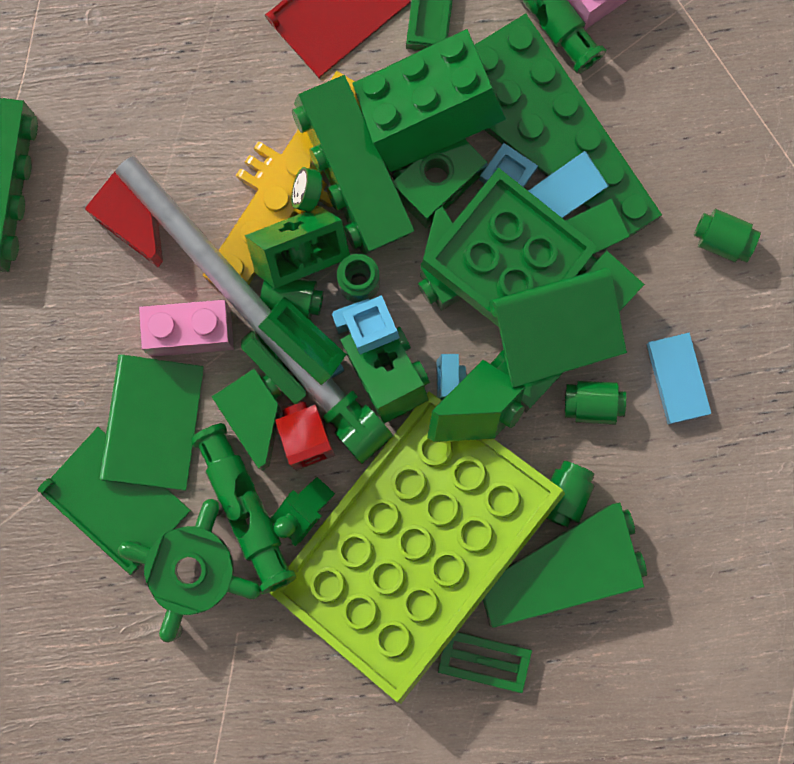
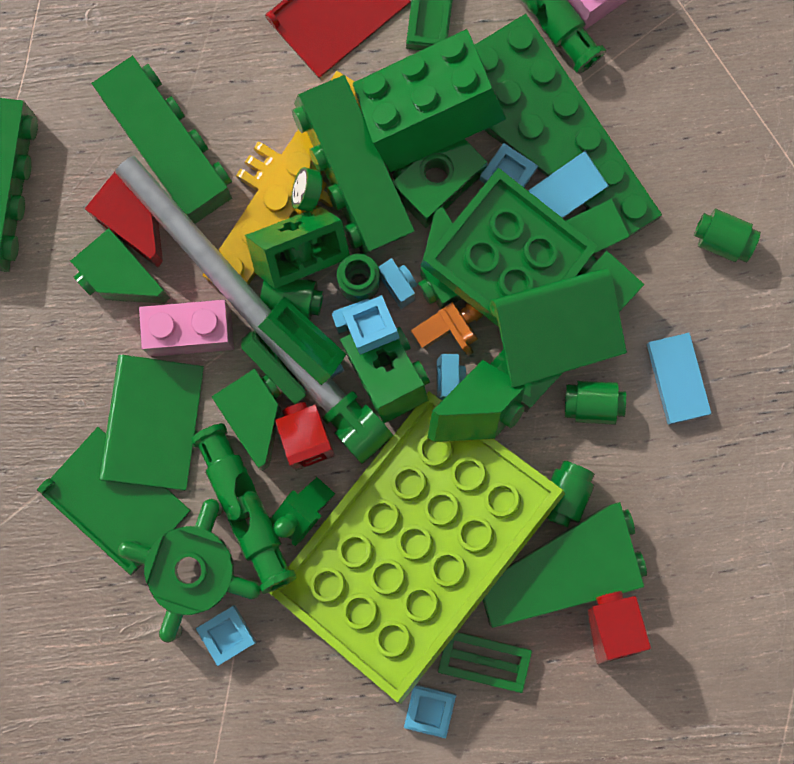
(115, 272): none -> green slope
(163, 140): none -> green brick
(226, 635): none -> medium azure plate
(398, 282): none -> medium azure plate
(429, 711): none -> medium azure tile
(446, 321): none -> orange piece
(617, 627): none -> red slope

